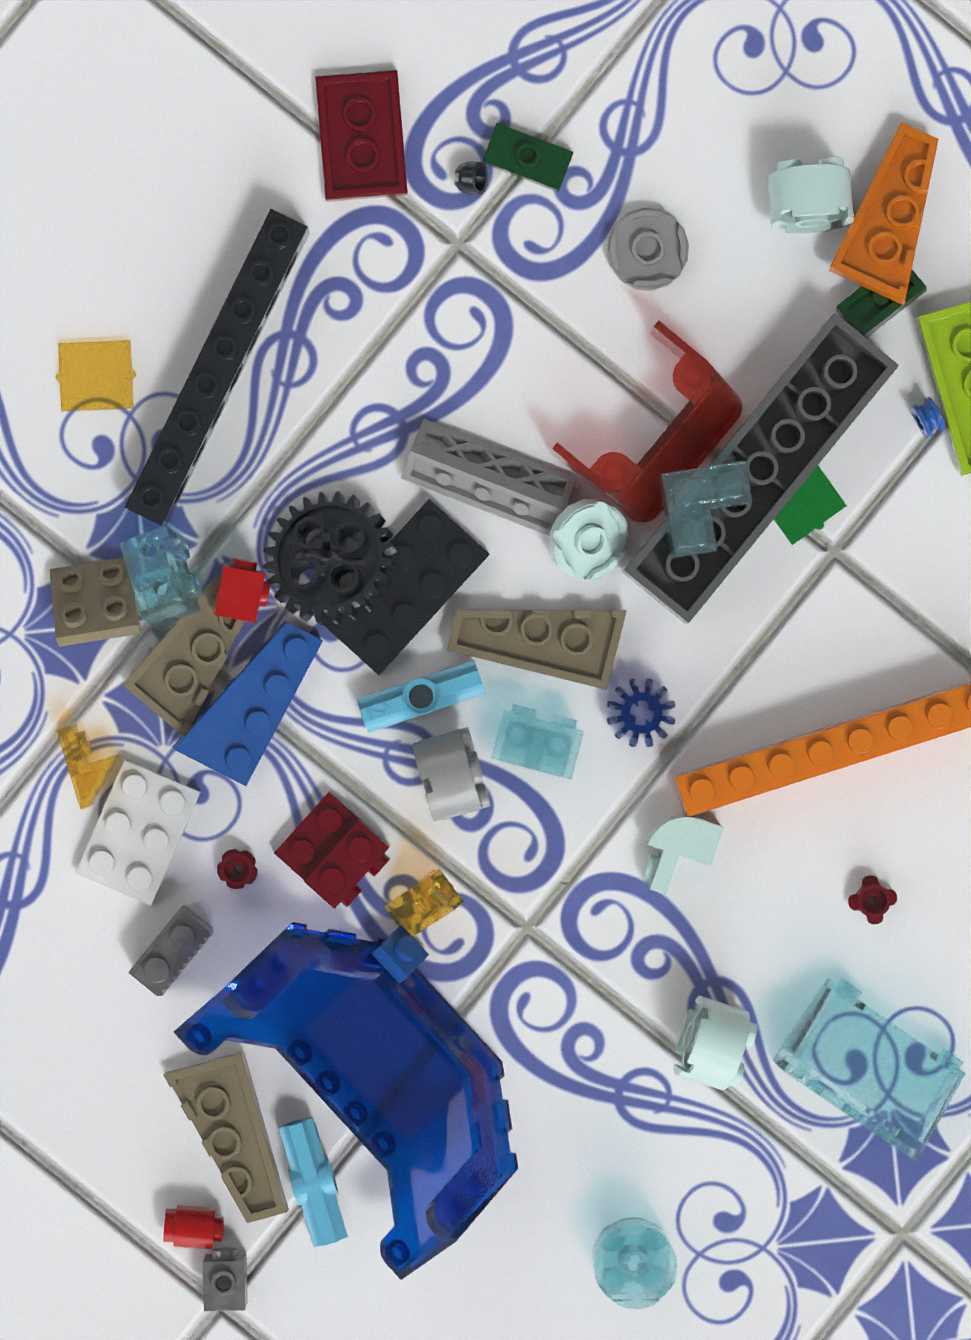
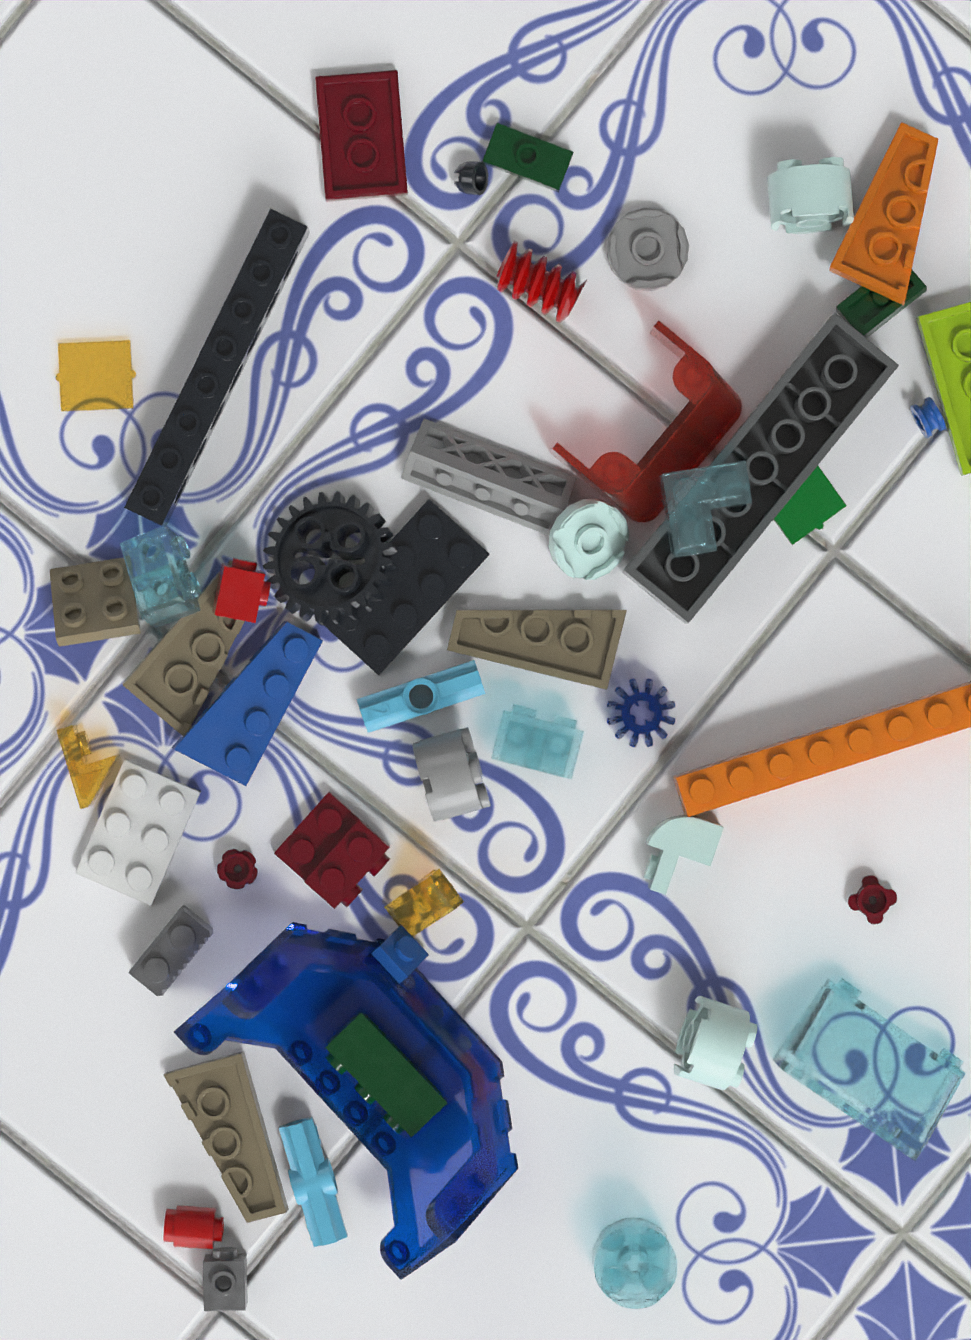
(384, 1074): none -> dark green brick
(538, 283): none -> red piece

